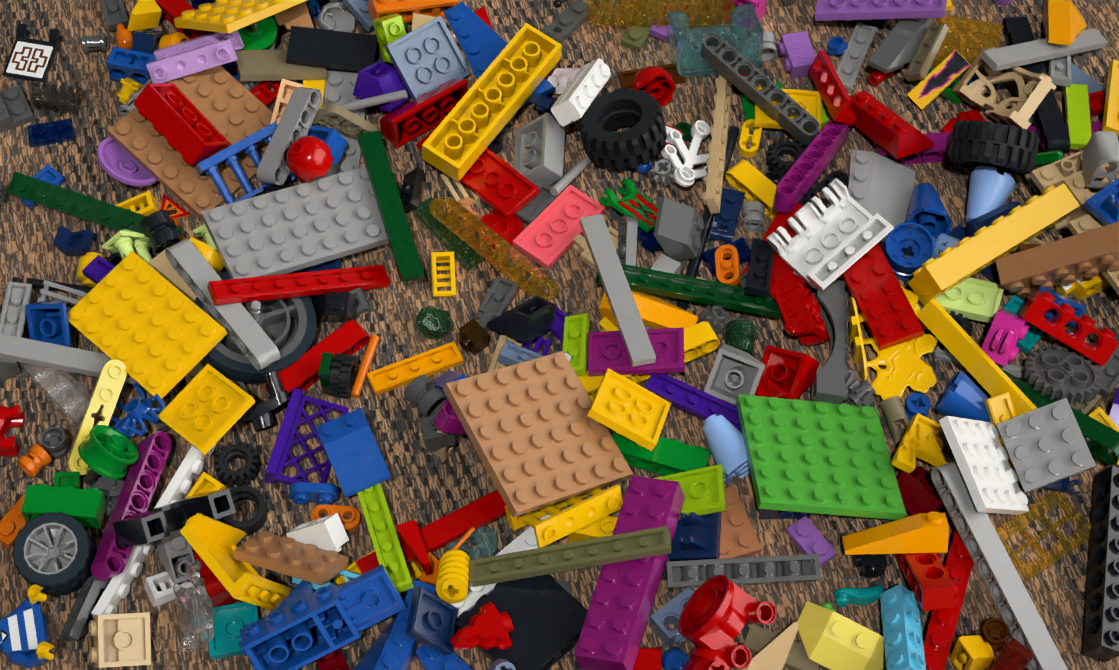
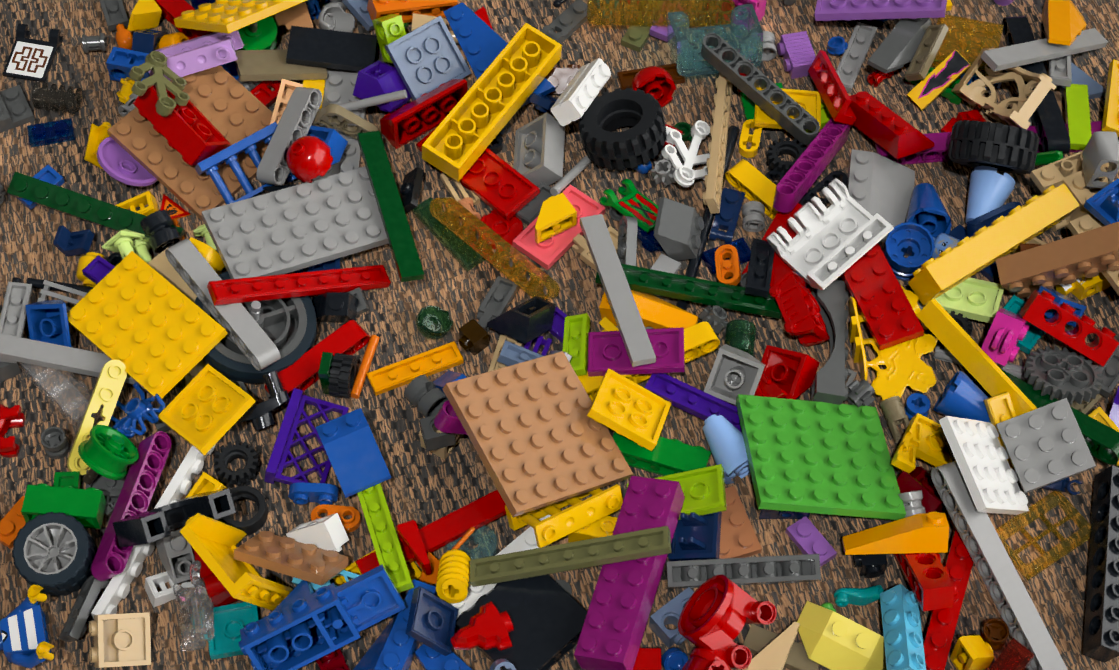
(34, 460): orange wheel -> none
(96, 136): none -> yellow hinge
(158, 63): none -> olive plant
(443, 257): yellow slope -> none
(554, 217): none -> yellow slope
(912, 502): none -> light grey wheel
(1096, 103): red plate -> none

